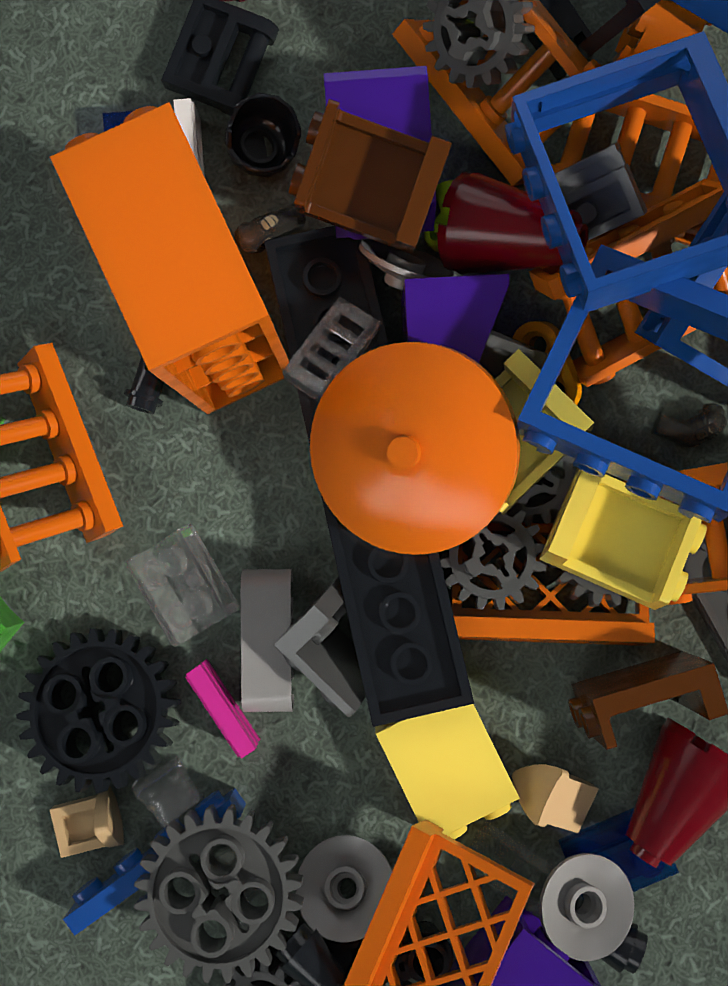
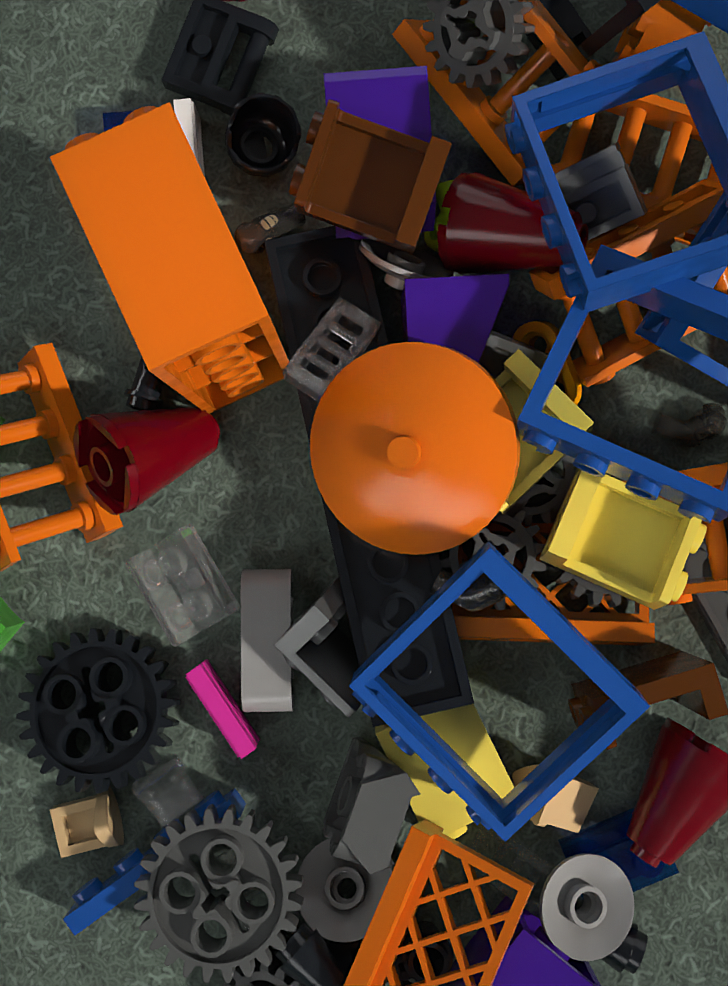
(141, 452): none -> dark red cone
(367, 807): none -> dark grey slope
(444, 764): none -> blue window
(477, 596): none -> clear smoke arm

